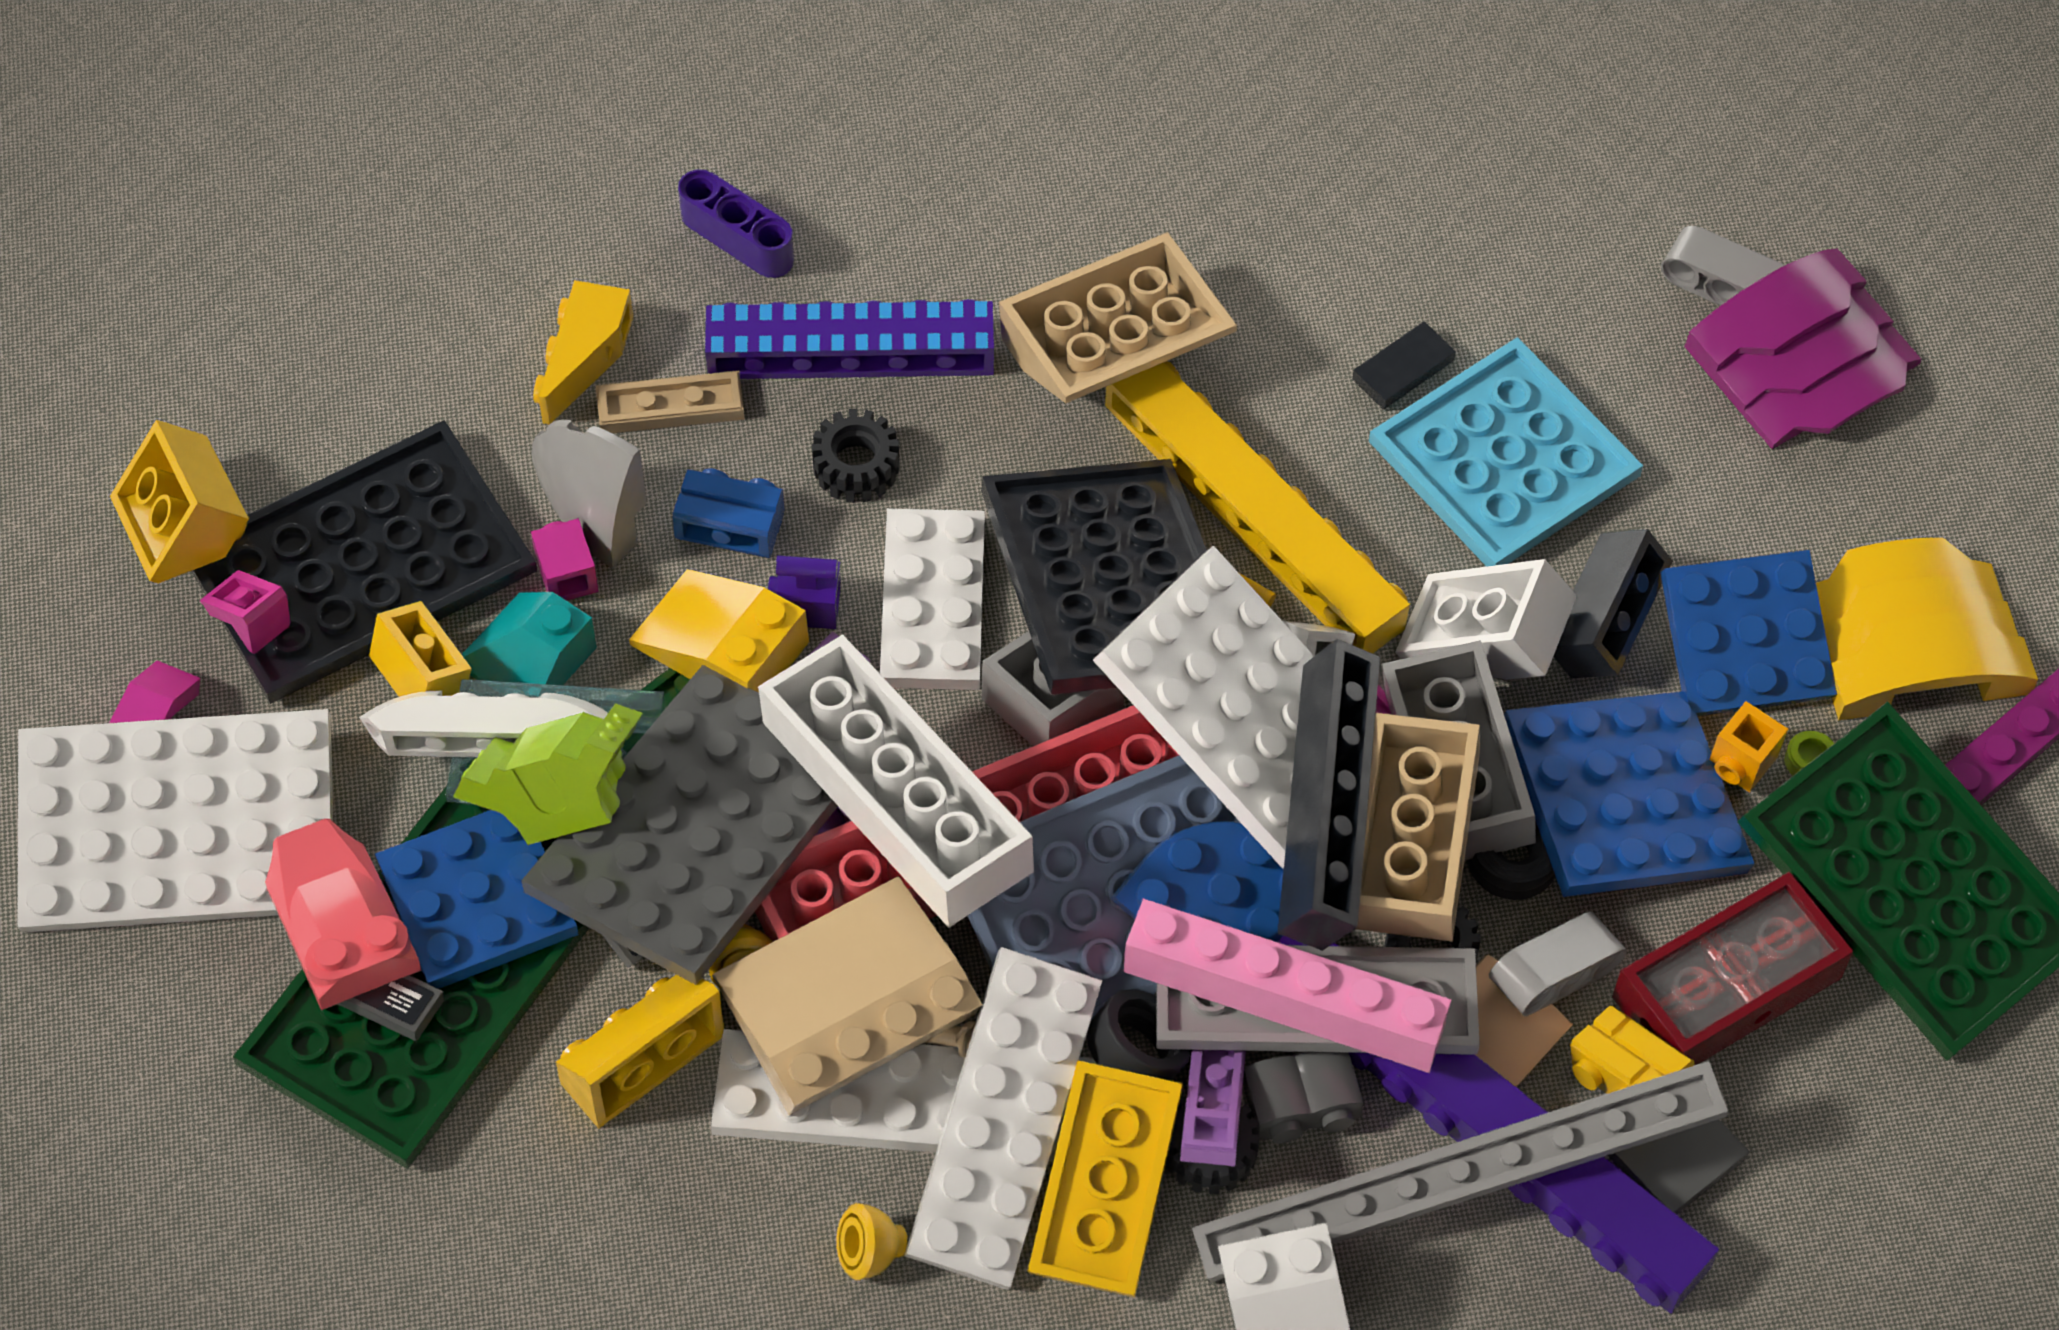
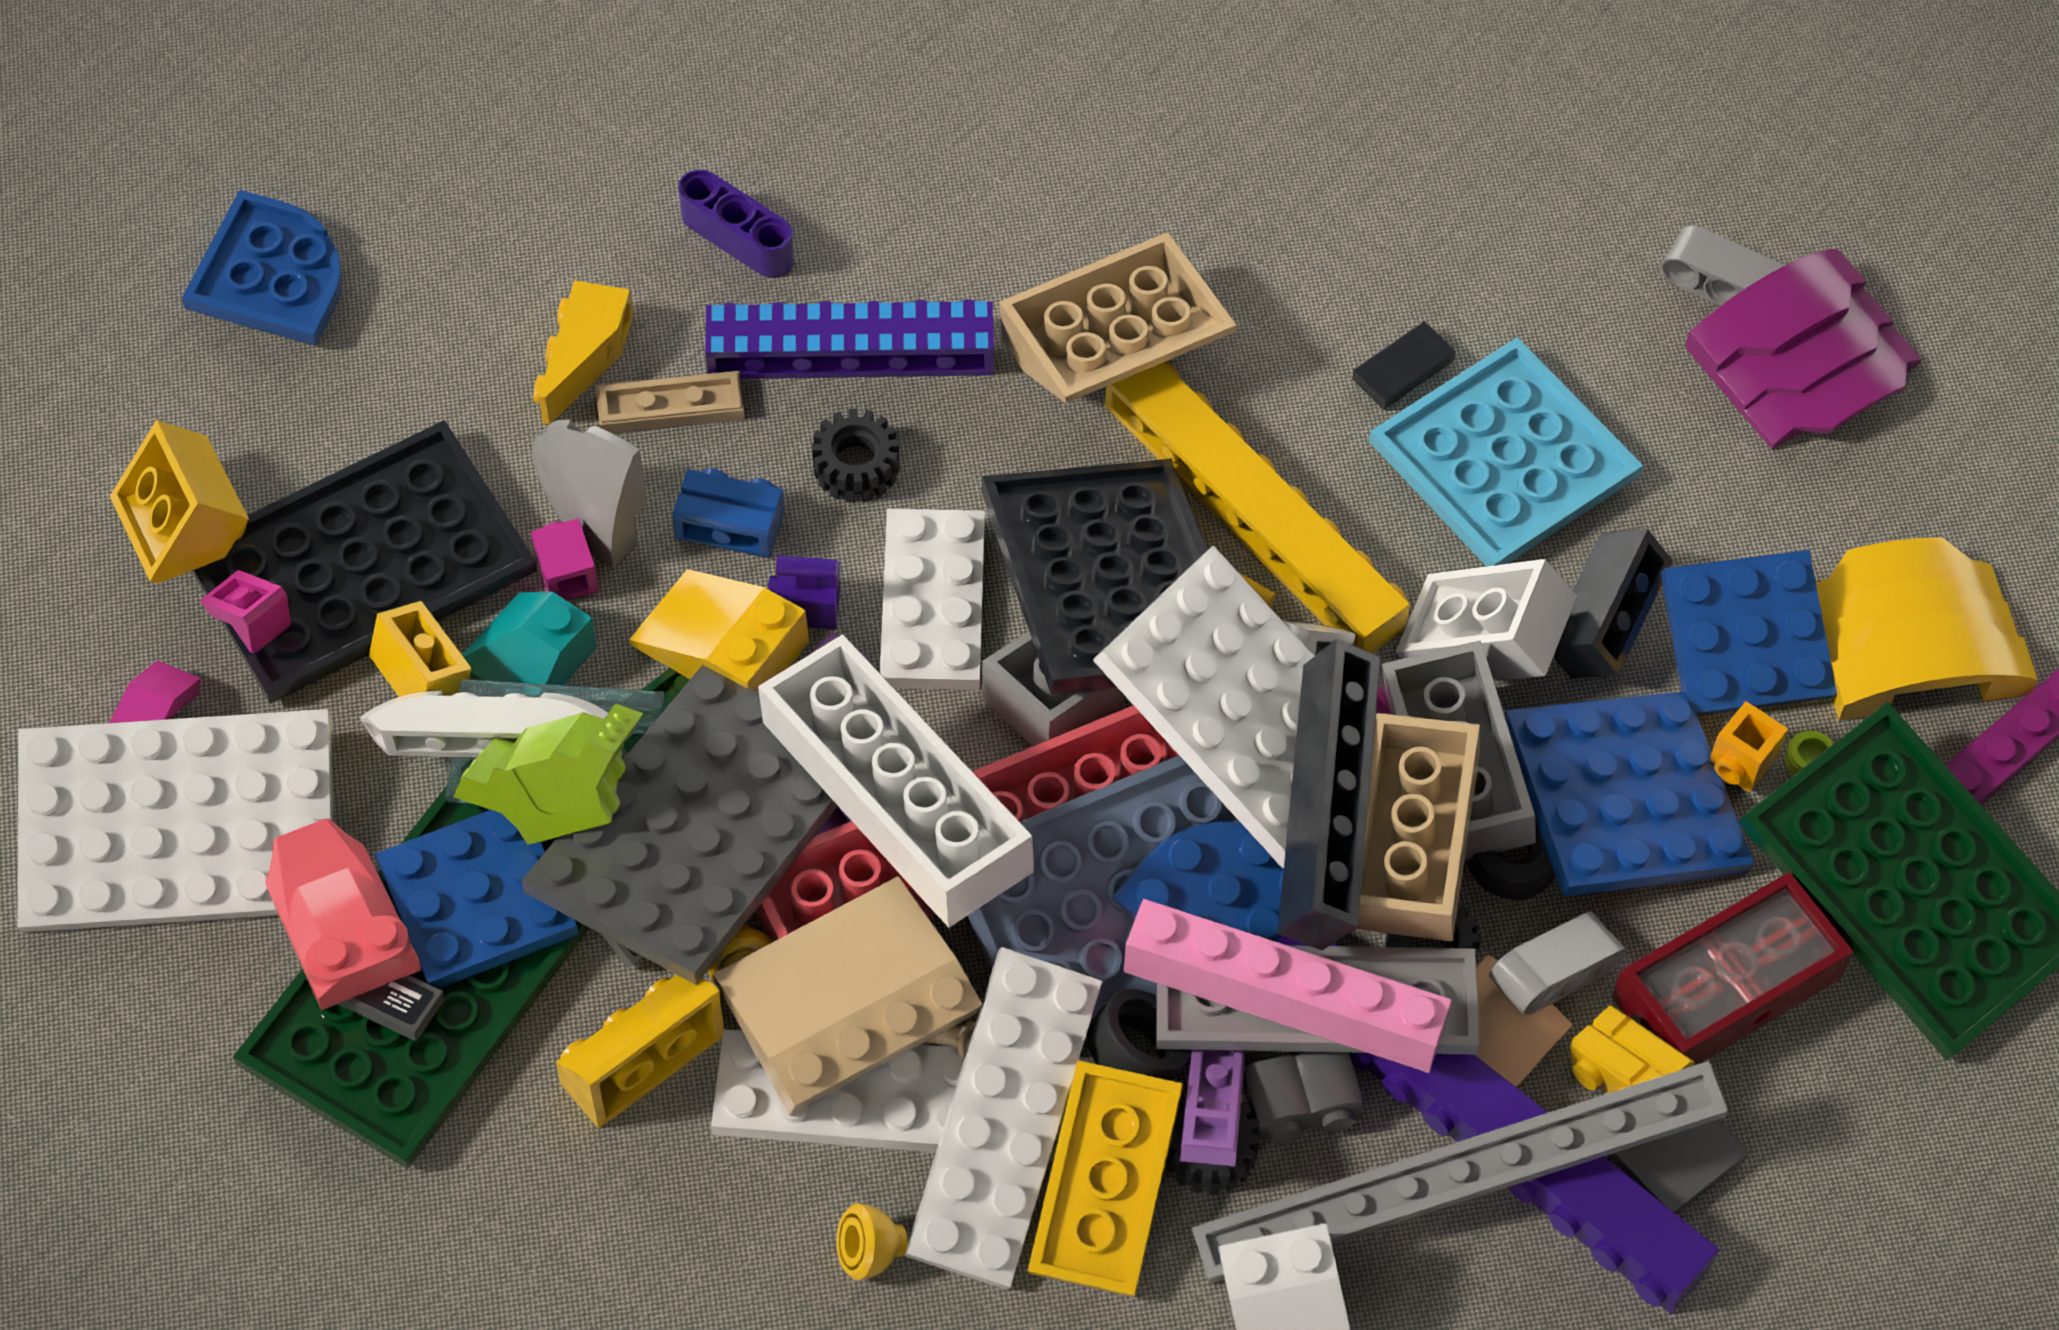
(268, 270): none -> blue plate

